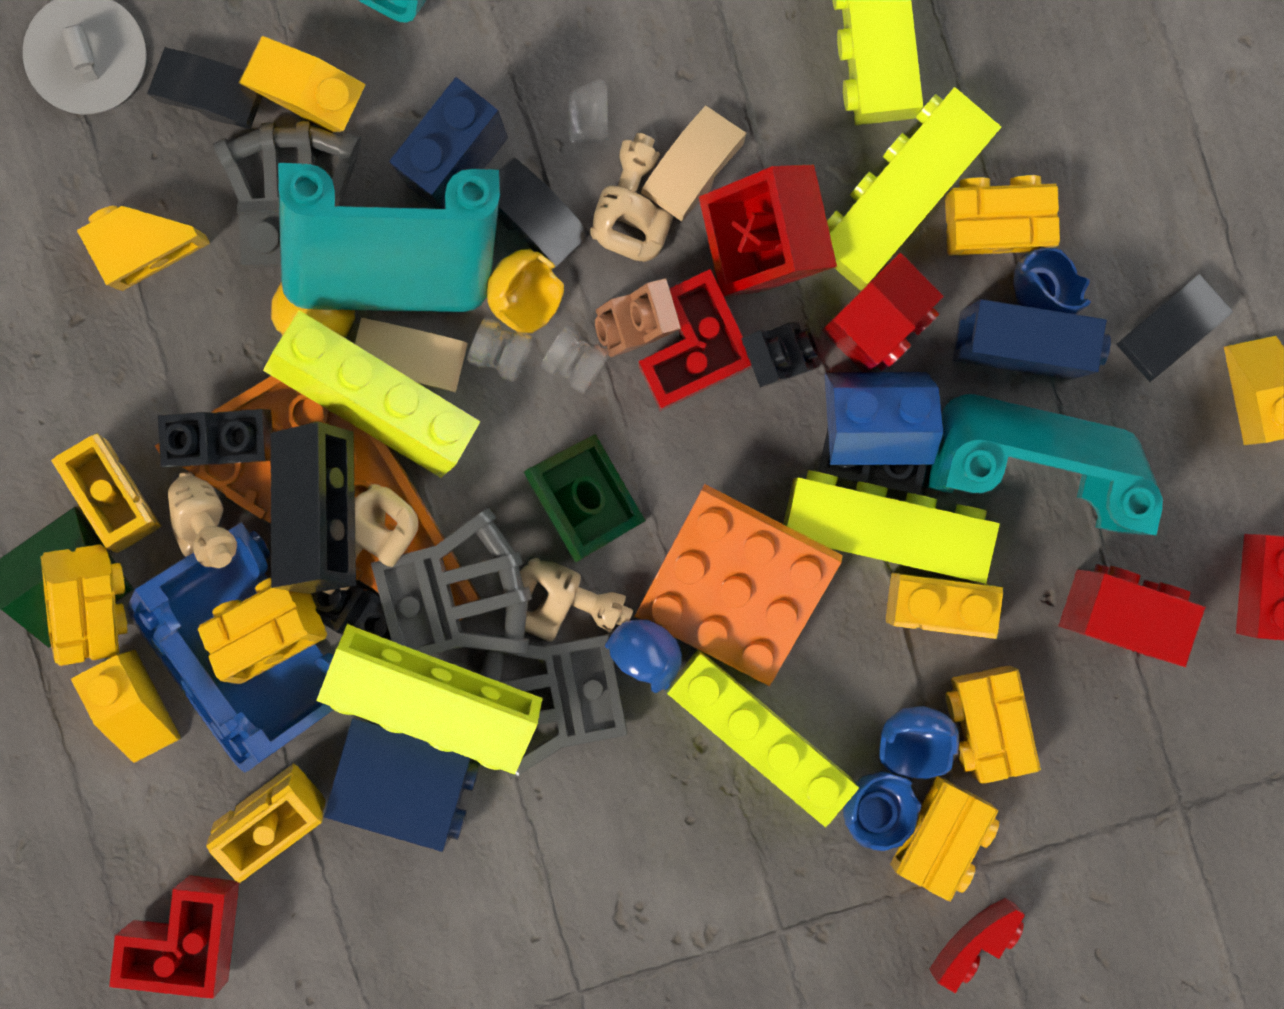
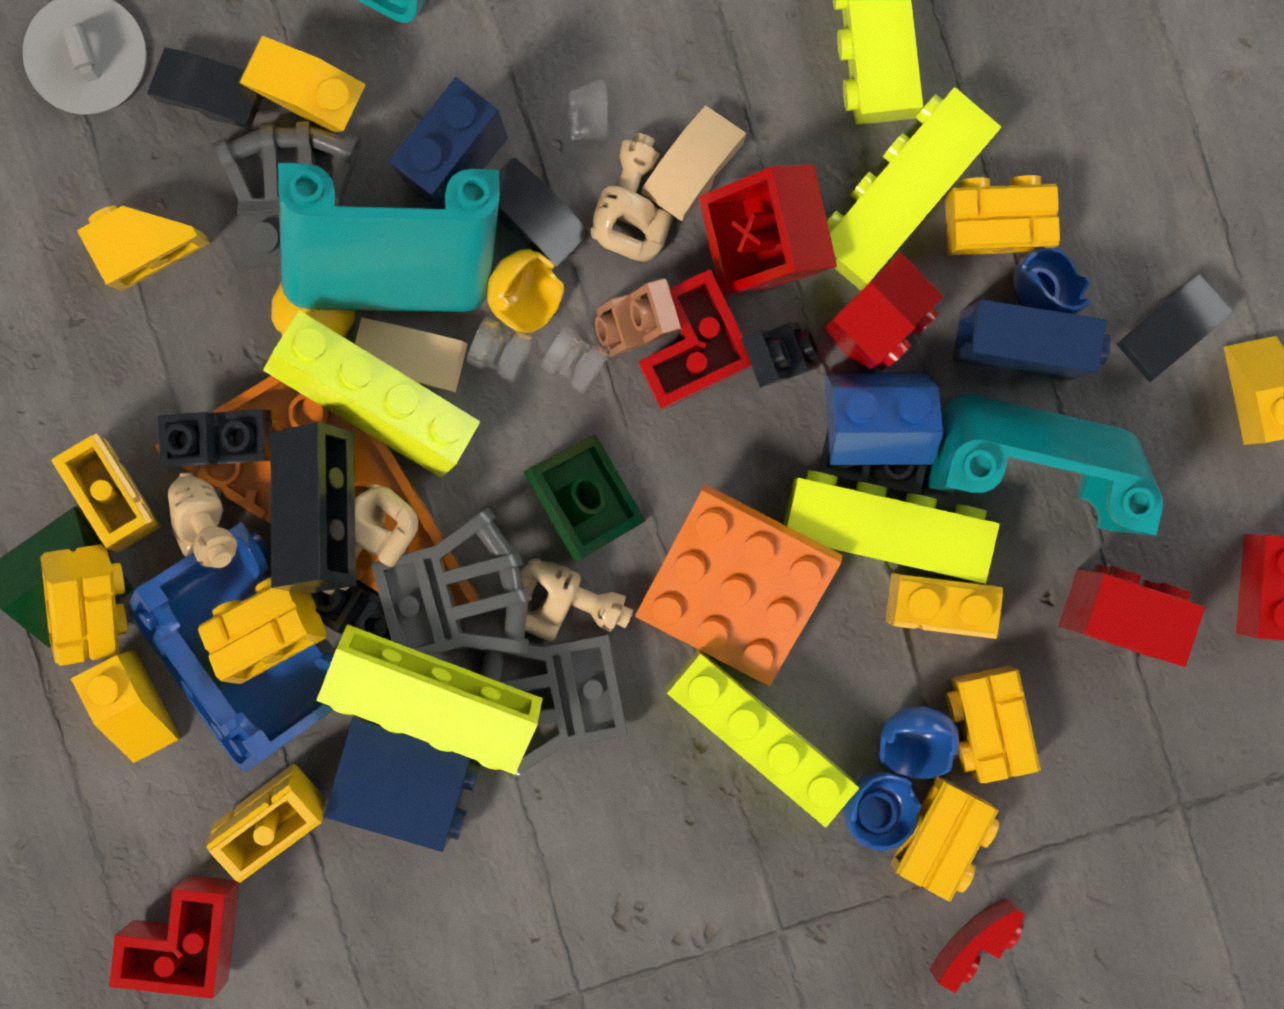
(646, 653): blue hair -> none

